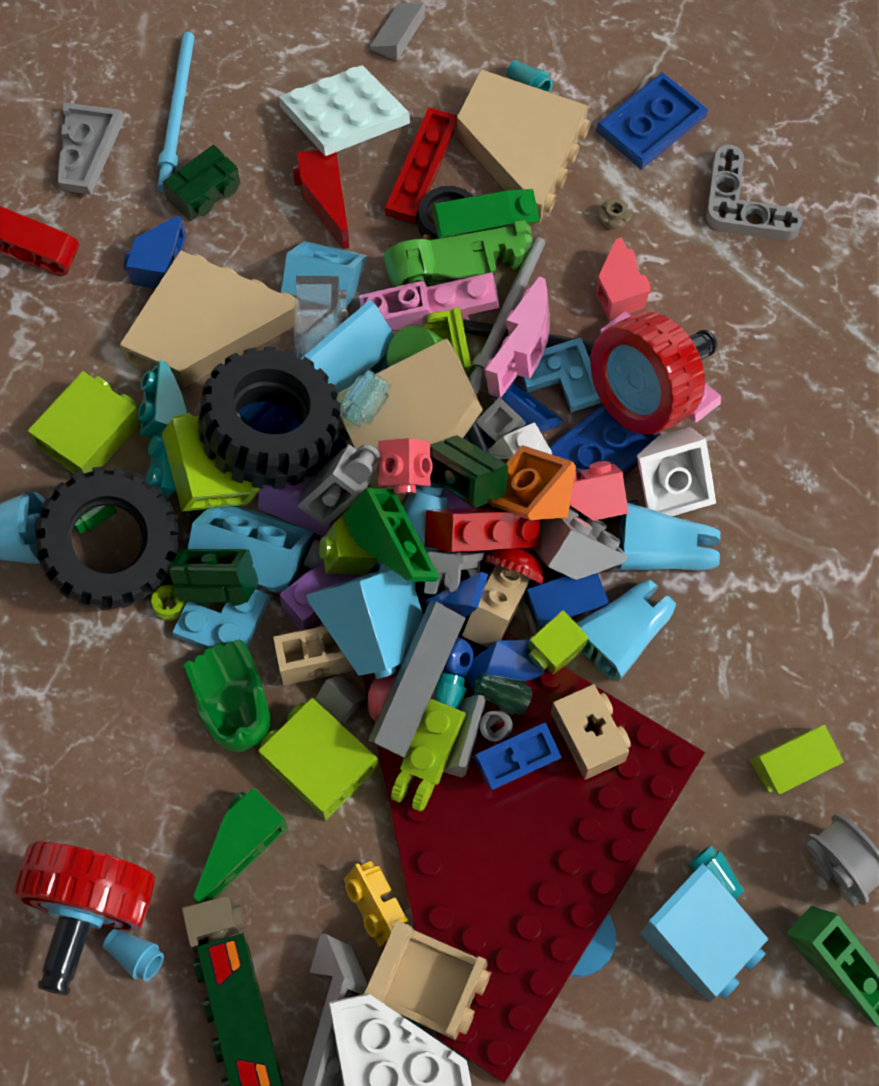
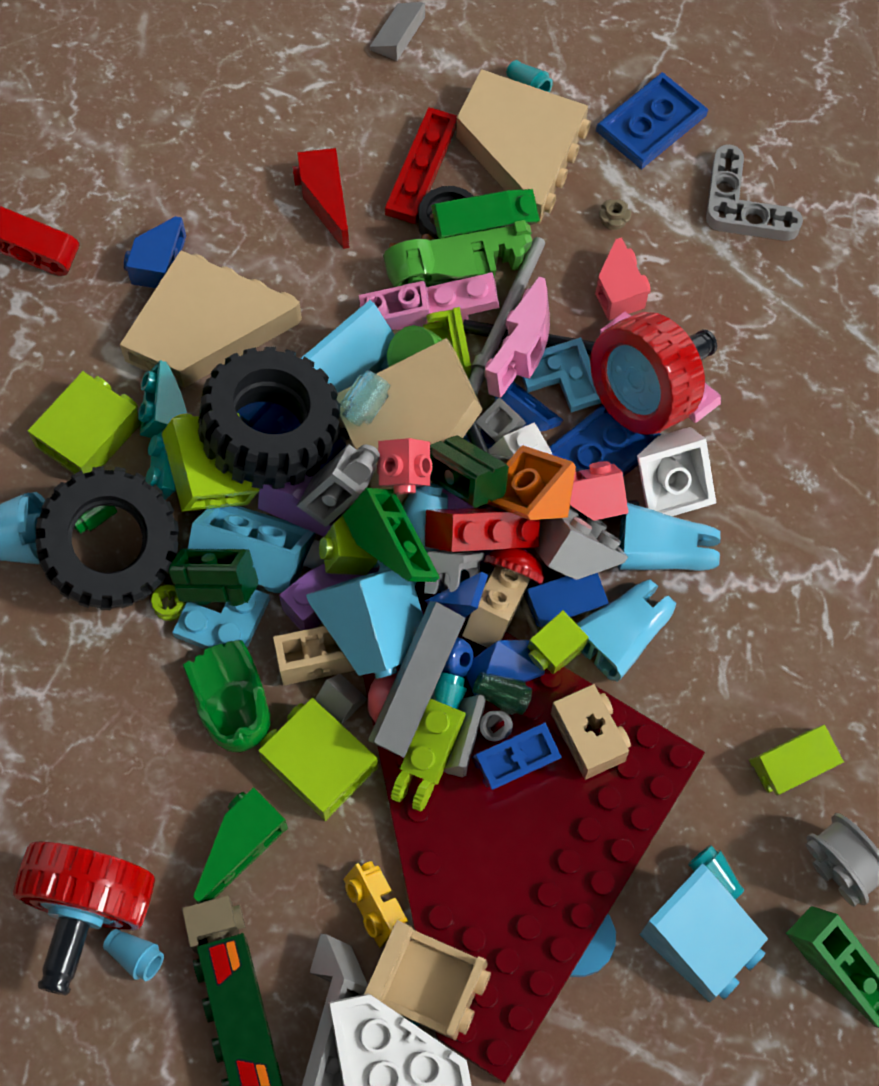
(86, 145): light grey wing -> none
(168, 159): medium azure bar -> none
(202, 183): dark green brick -> none
(318, 310): clear slope -> none
(322, 260): medium azure slope -> none
(344, 110): light aqua plate -> none

